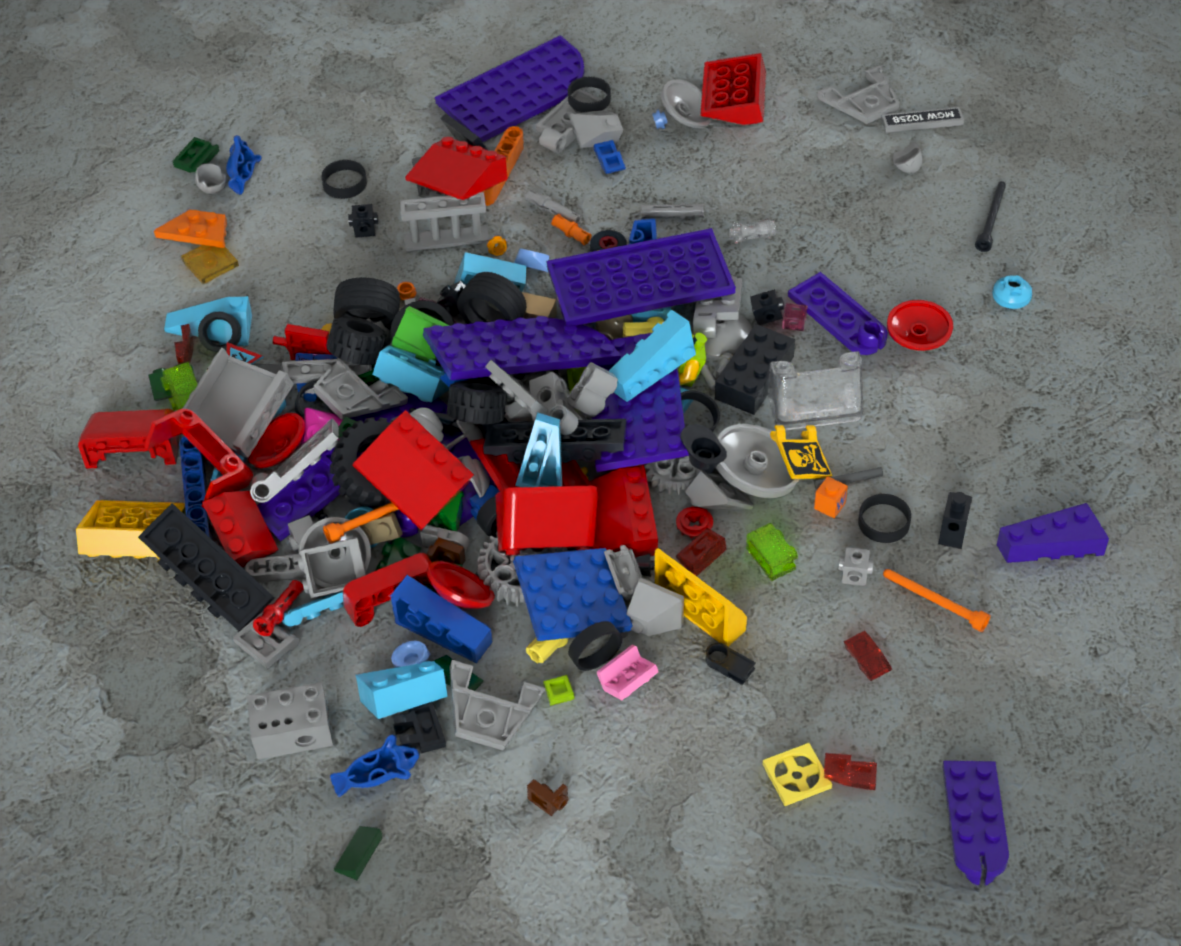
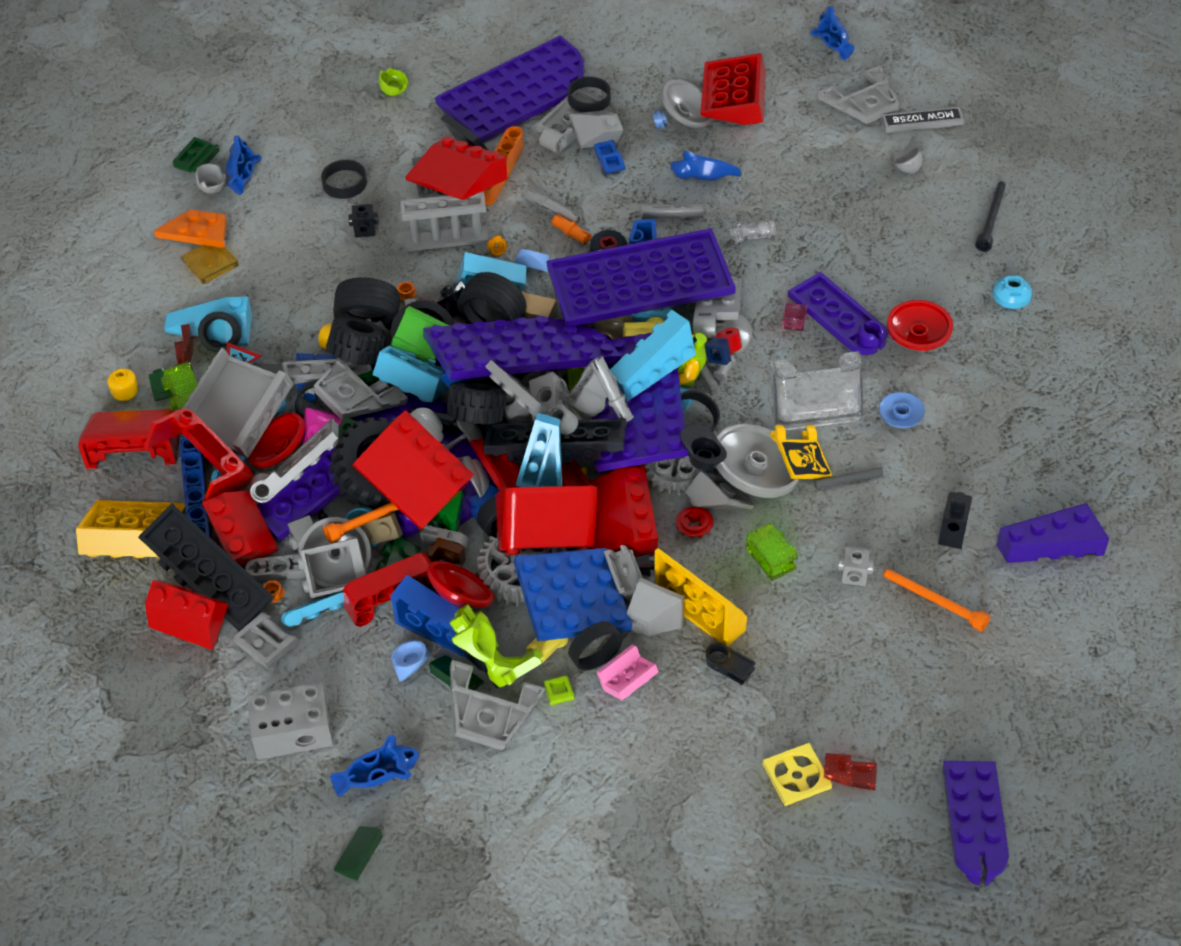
(123, 384): none -> yellow head
(184, 613): none -> red slope
(276, 588): none -> orange plate
(292, 592): red pin -> none
(303, 340): red plate -> none
(393, 82): none -> lime hair
(401, 688): medium azure wedge -> none
(426, 726): black plate -> none
(479, 644): none -> lime hips
(545, 799): reddish brown bracket -> none
(615, 397): none -> light grey pin
(702, 551): clear red slope -> none
(703, 168): none -> blue animal
(726, 344): none -> leg
(746, 376): black brick -> none
(767, 307): black brick -> none
(830, 497): orange brick -> none
(834, 34): none -> blue animal
(868, 655): clear red slope -> none
(884, 537): black tyre -> none
(901, 410): none -> medium blue dish

